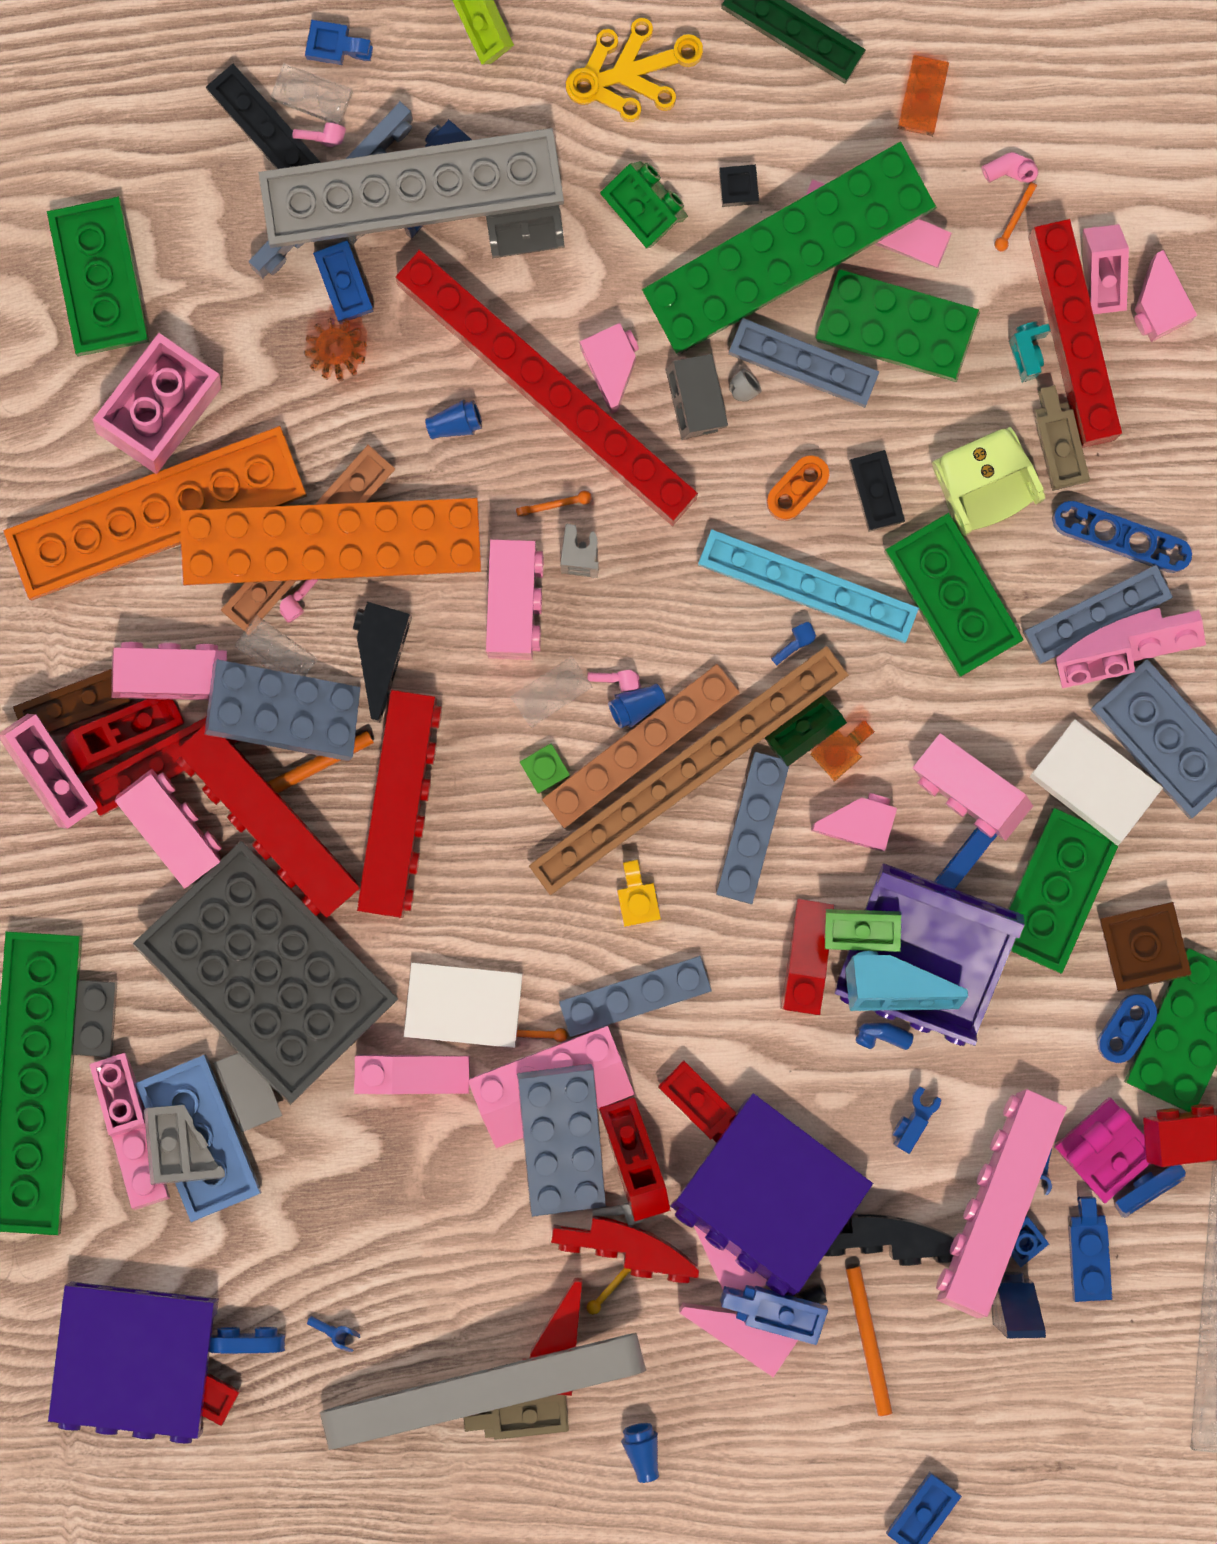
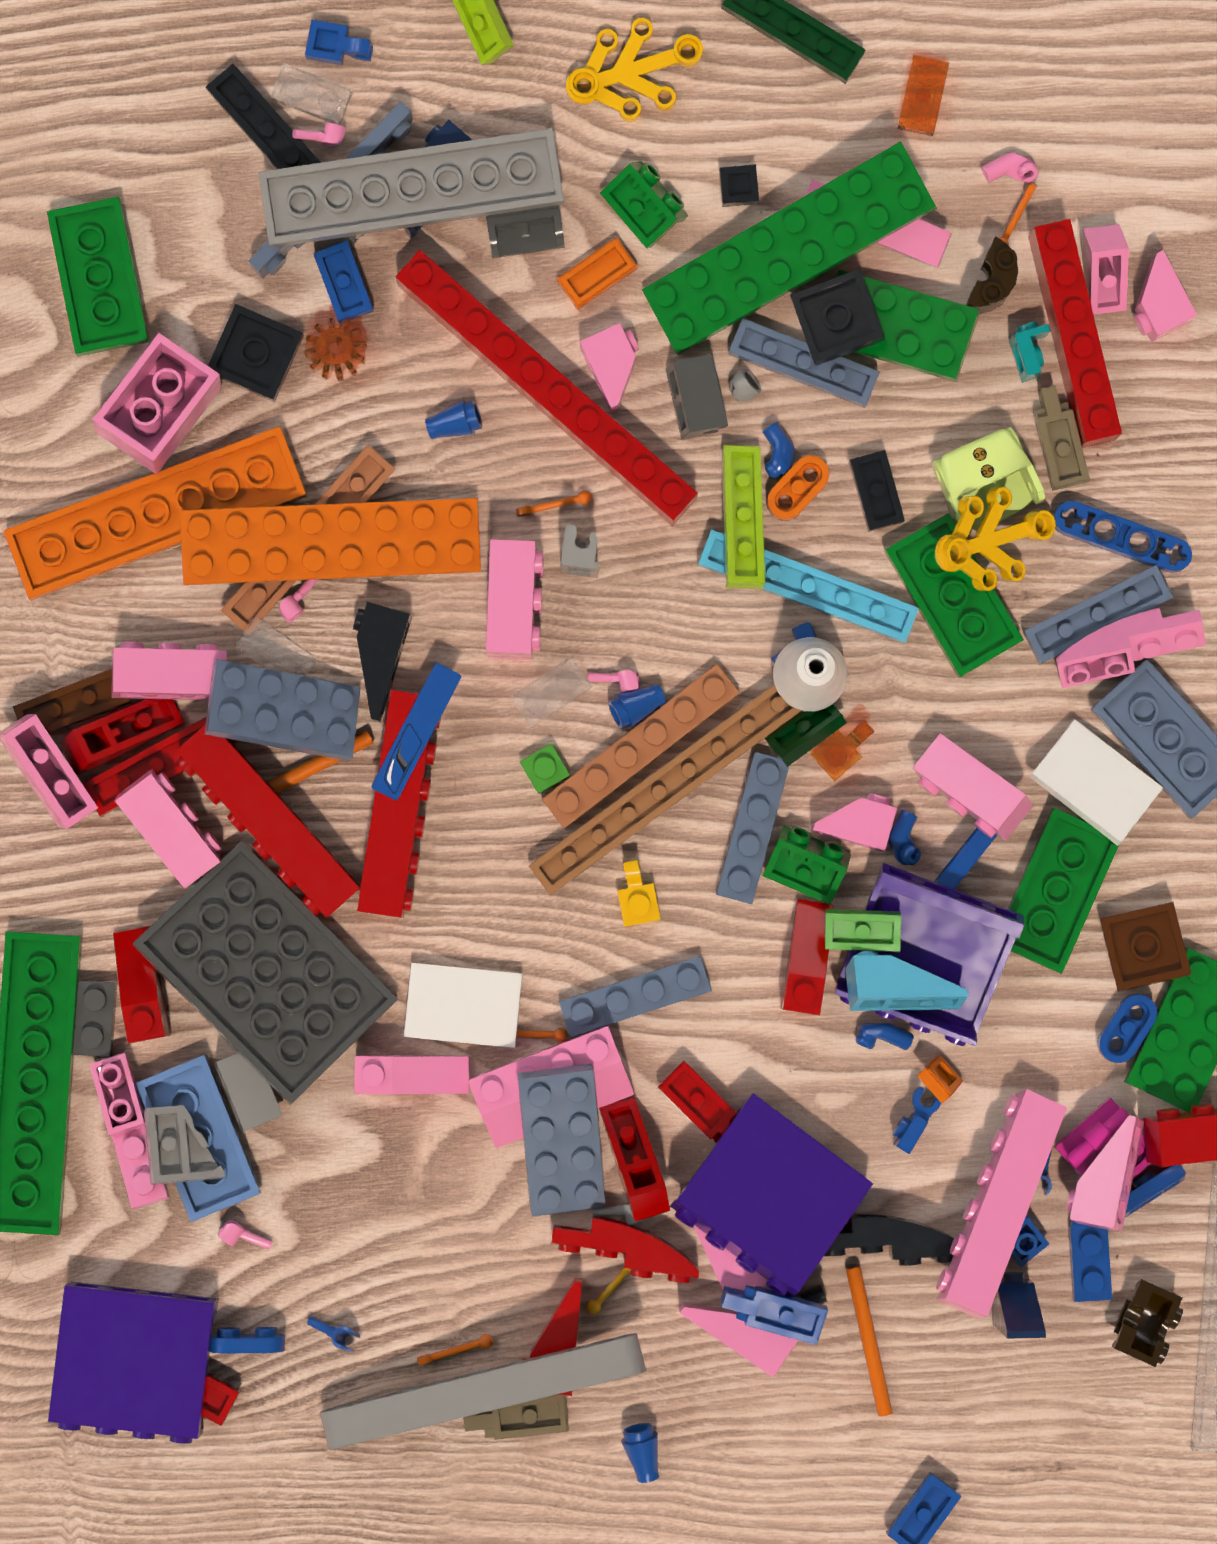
(139, 990): none -> red slope
(233, 1230): none -> bright pink hand
(255, 352): none -> black plate
(416, 731): none -> blue sticker
(484, 1342): none -> orange hinge
(597, 273): none -> orange tile
(743, 517): none -> lime plate
(782, 452): none -> blue arm
(799, 685): none -> white cone
(807, 864): none -> green bracket
(837, 317): none -> black plate
(901, 841): none -> blue arm
(940, 1078): none -> orange tile
(1001, 274): none -> dark brown cylinder
(1035, 526): none -> yellow plant
(1106, 1185): none -> bright pink slope
(1146, 1321): none -> dark brown cylinder

